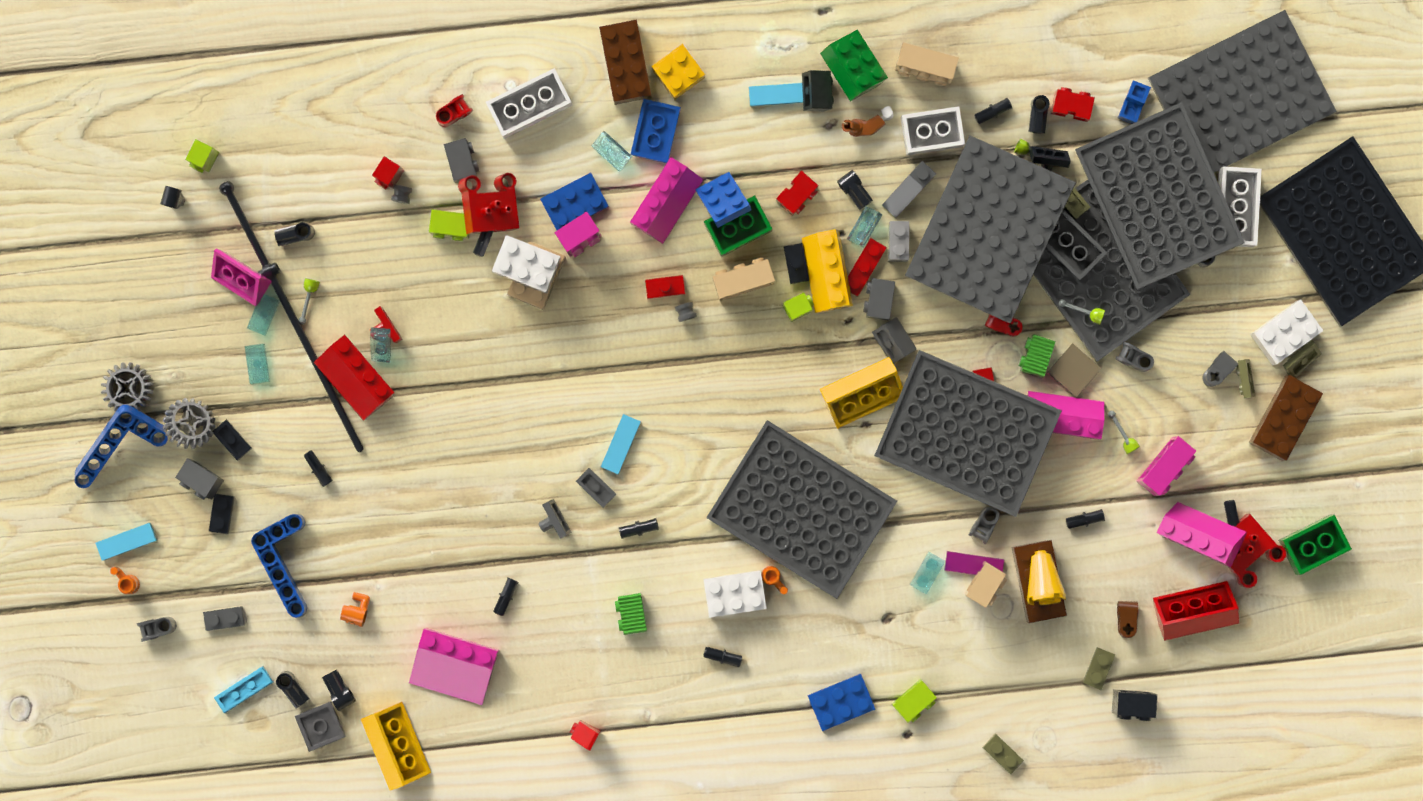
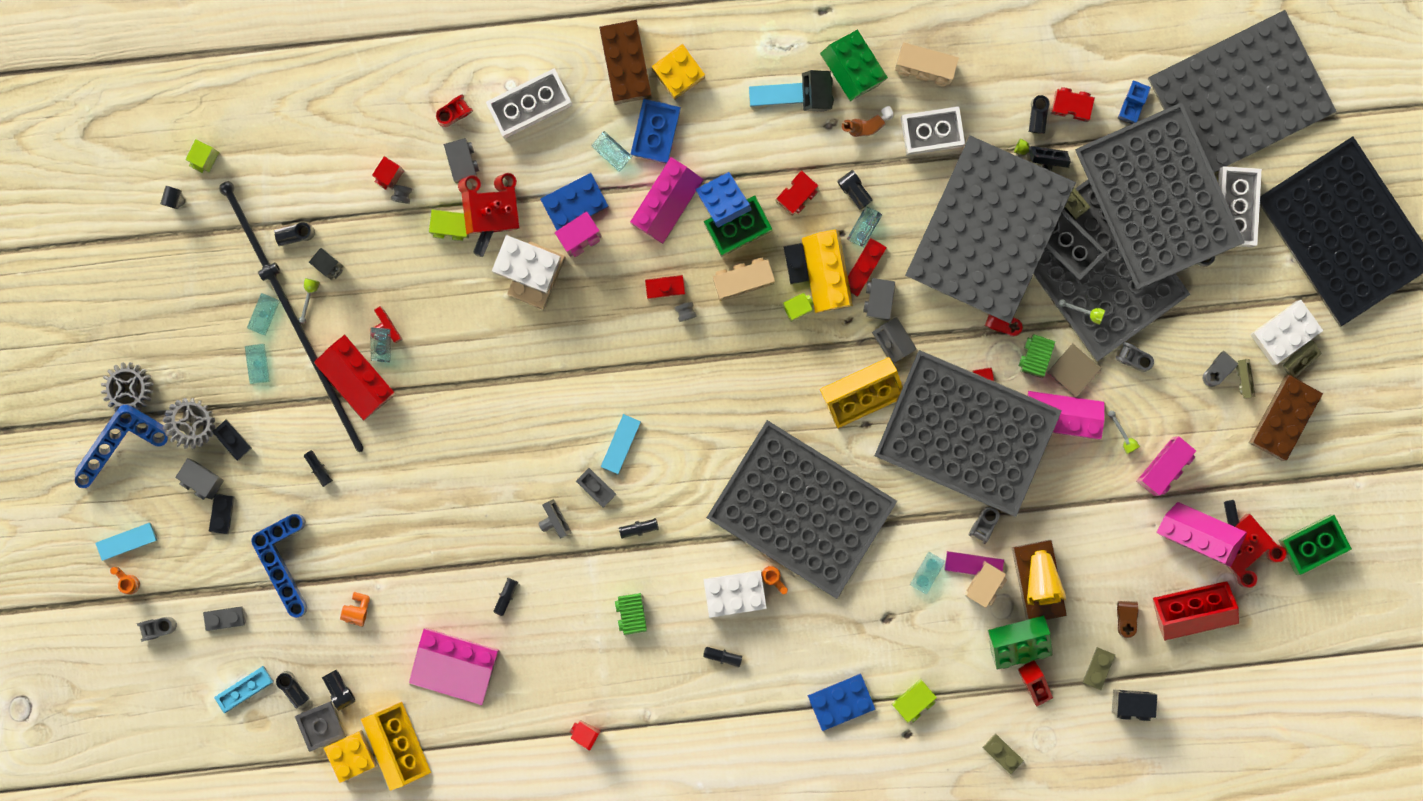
(238, 277): dark pink slope -> none
(326, 264): none -> pearl dark grey brick
(350, 756): none -> yellow brick
(898, 241): light grey brick -> none
(909, 189): slope -> none
(993, 111): black axle -> none
(1020, 642): none -> green brick
(1035, 683): none -> red slope
(1085, 519): black axle -> none

